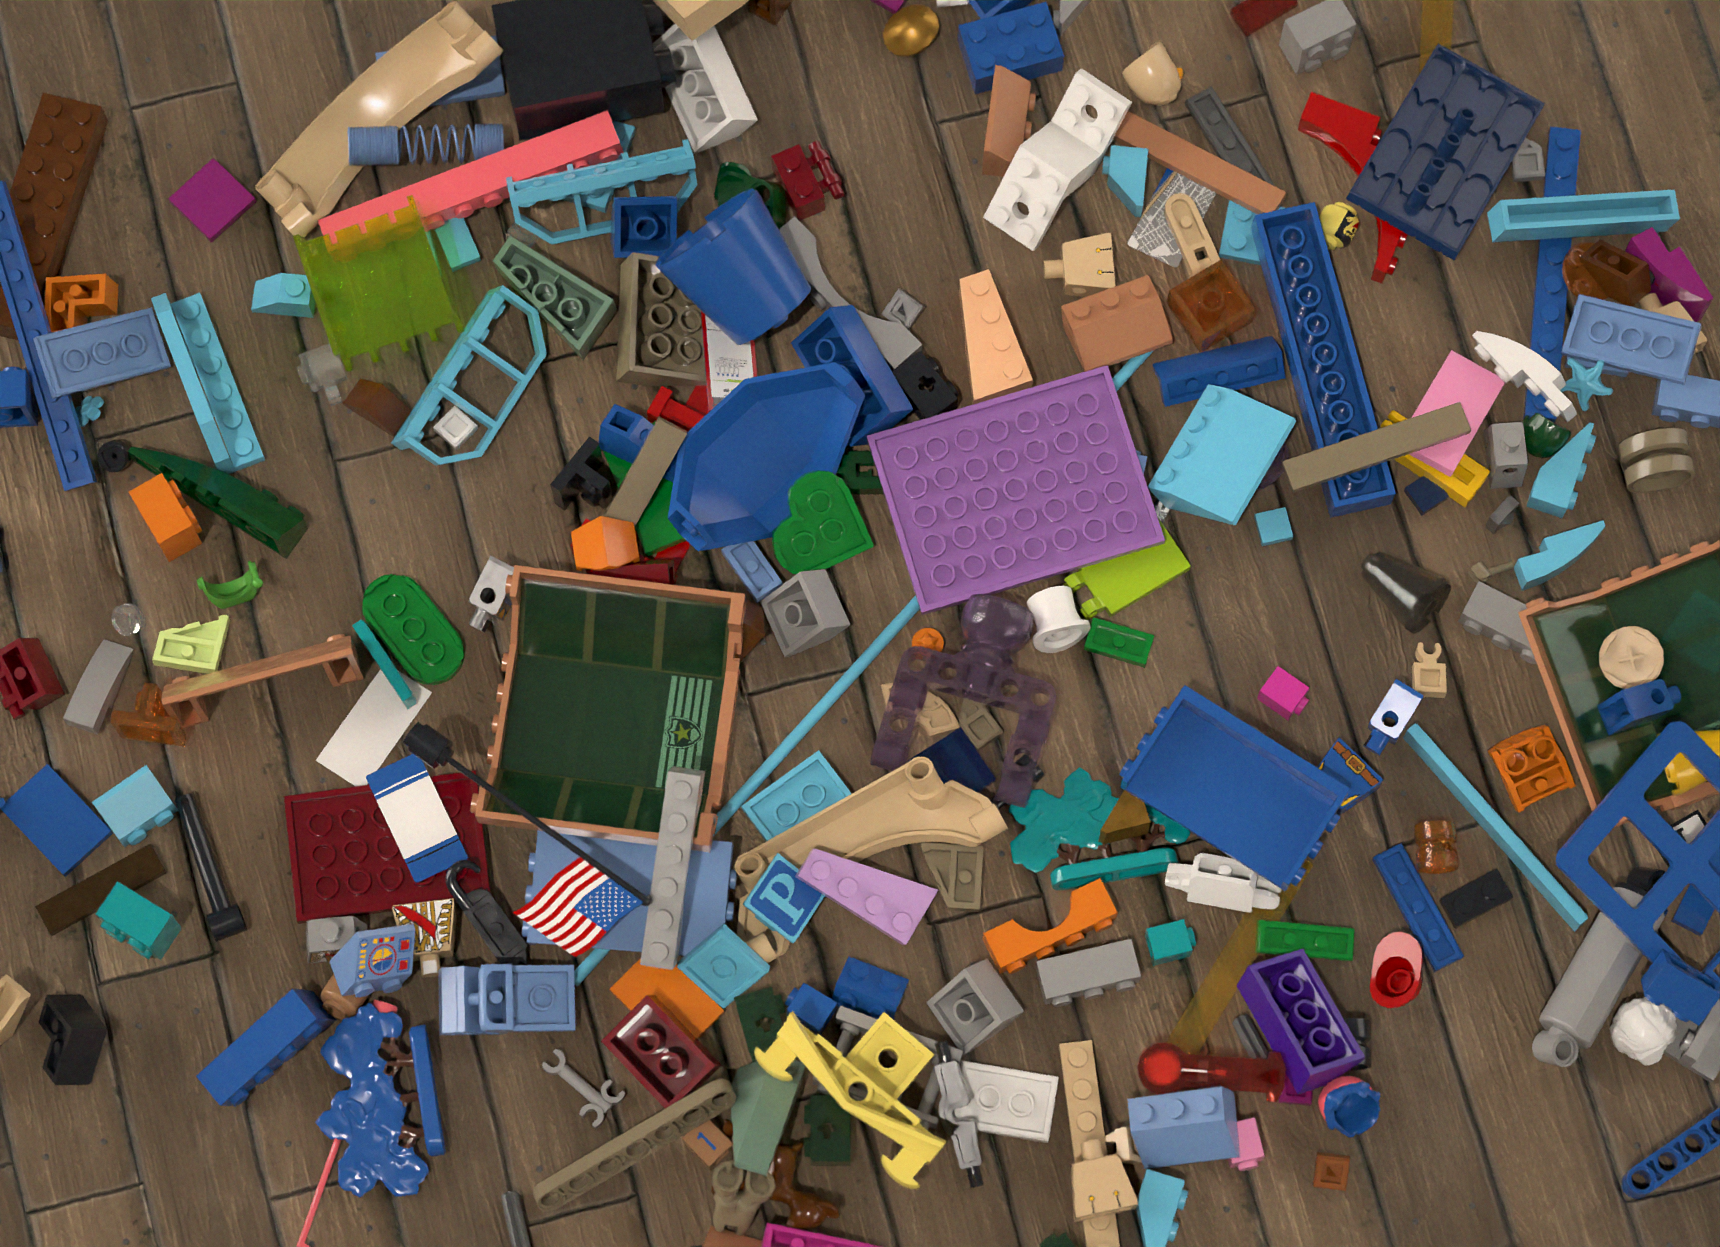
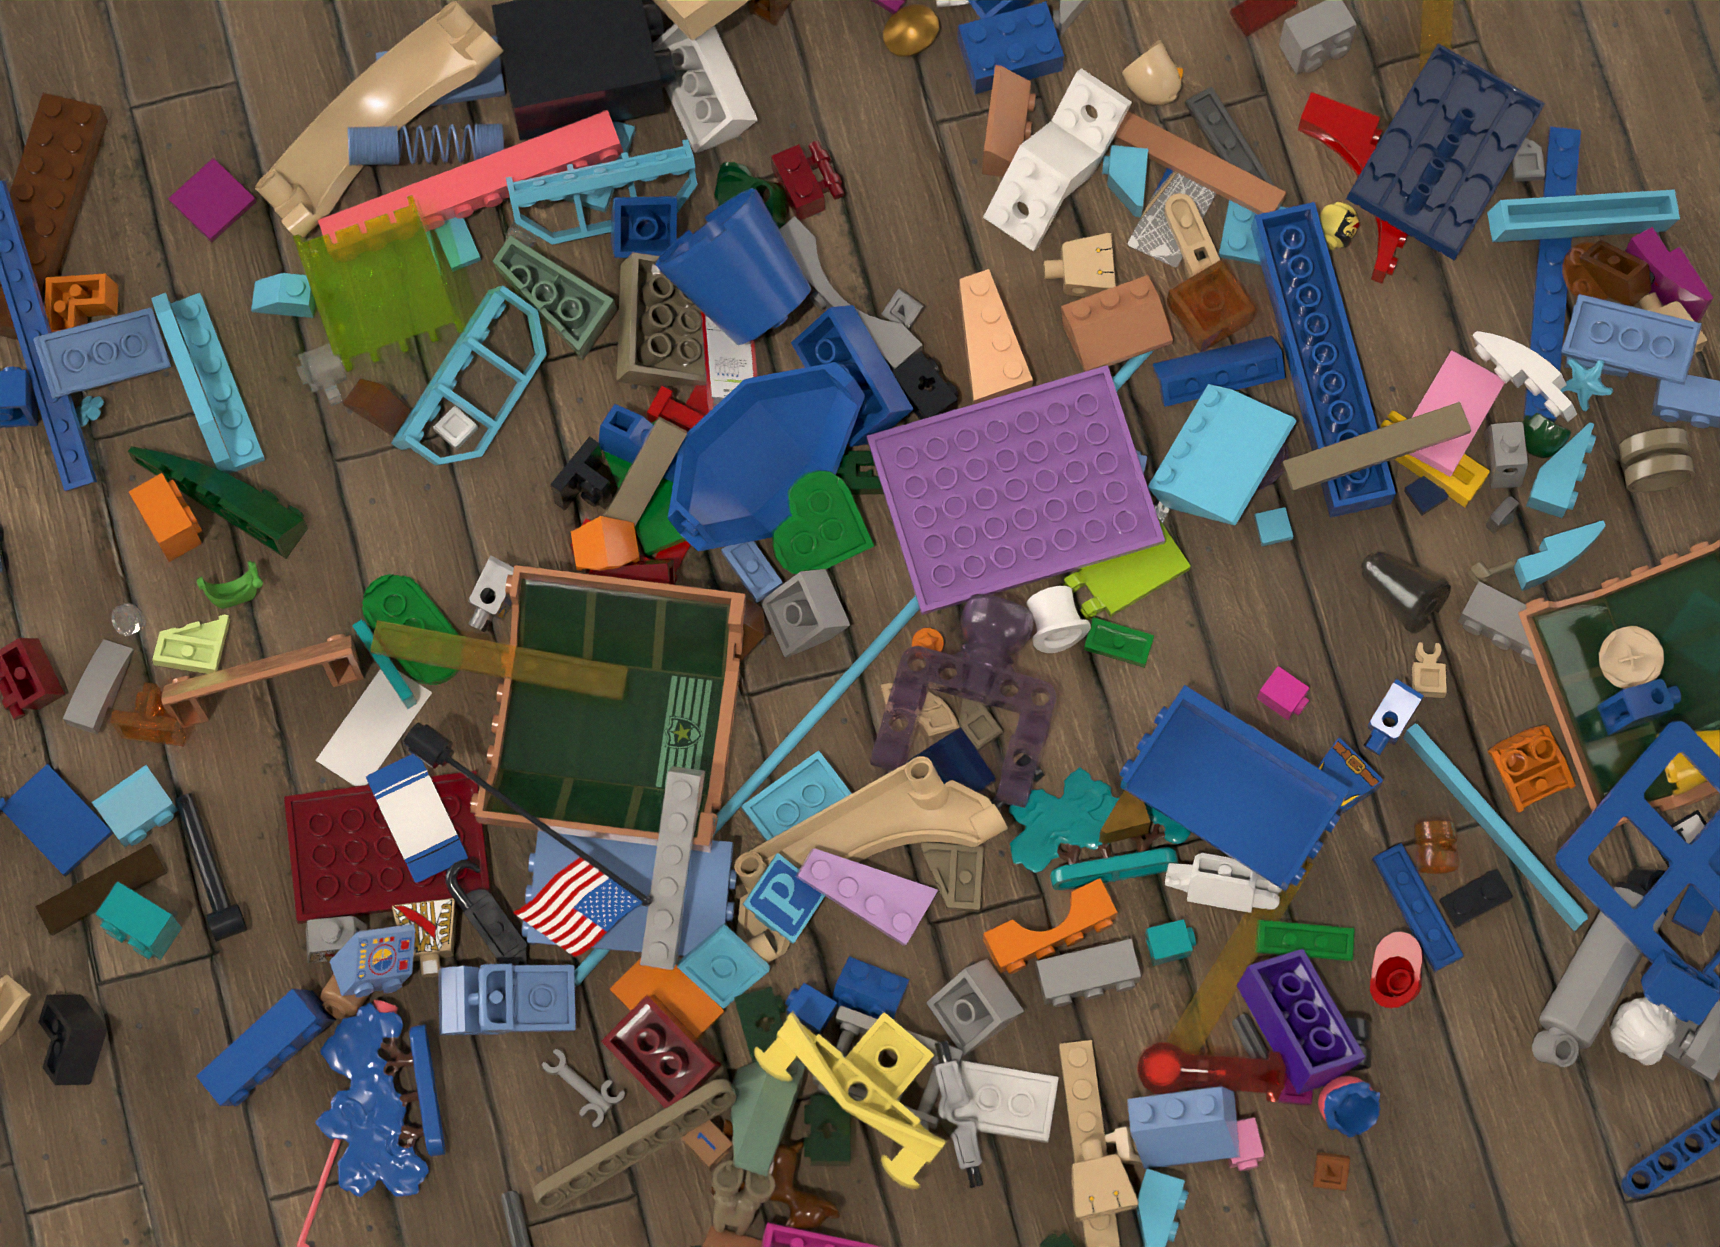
(114, 456): black tile -> none
(499, 660): none -> clear yellow tile

